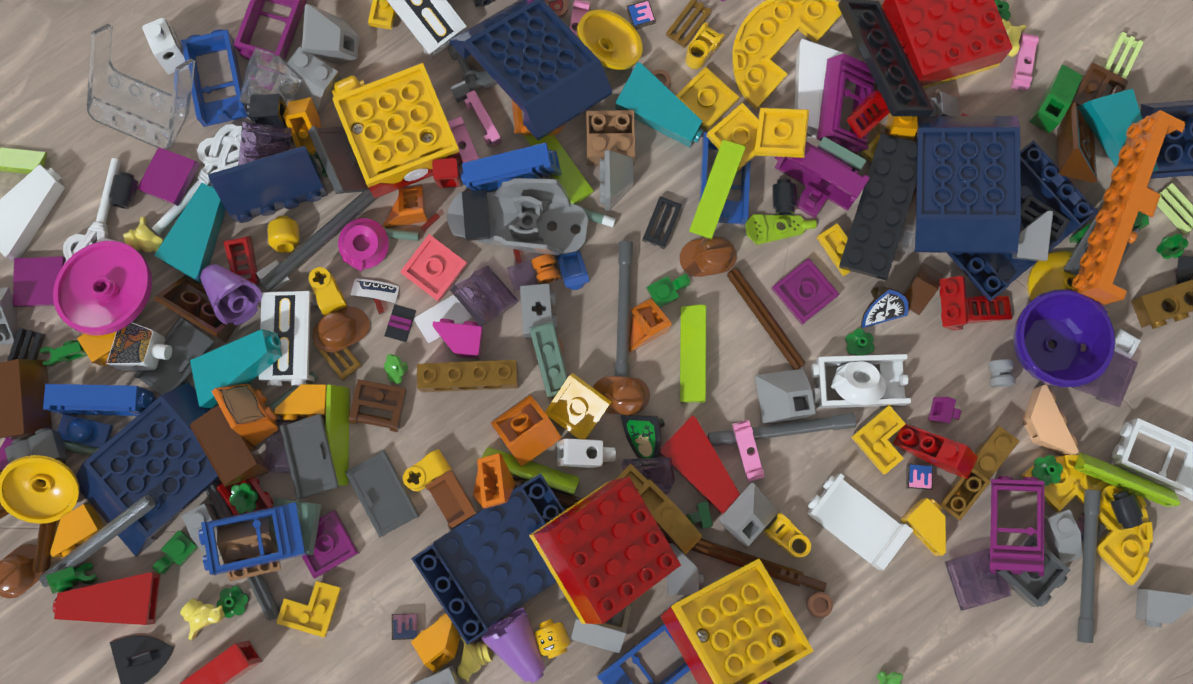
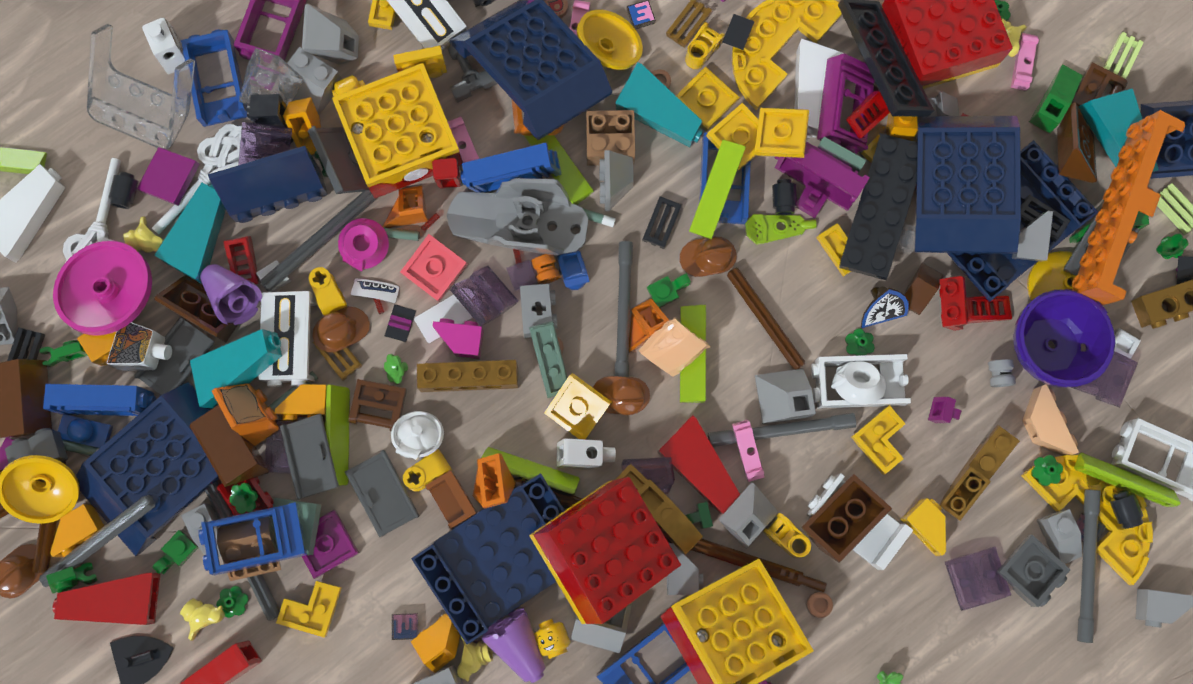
(35, 280): magenta tile -> none
(283, 234): yellow head -> none
(417, 434): none -> white piece
(430, 57): none -> yellow plate
(476, 215): black tile -> none
(492, 136): bright pink piece -> none
(526, 430): orange slope -> none
(643, 434): shield -> none
(673, 347): none -> light nougat slope
(738, 31): none -> black piece
(805, 291): magenta tile -> none
(846, 518): none -> reddish brown slope
(919, 476): tile -> none
(937, 450): red slope -> none
(1017, 558): magenta door -> none

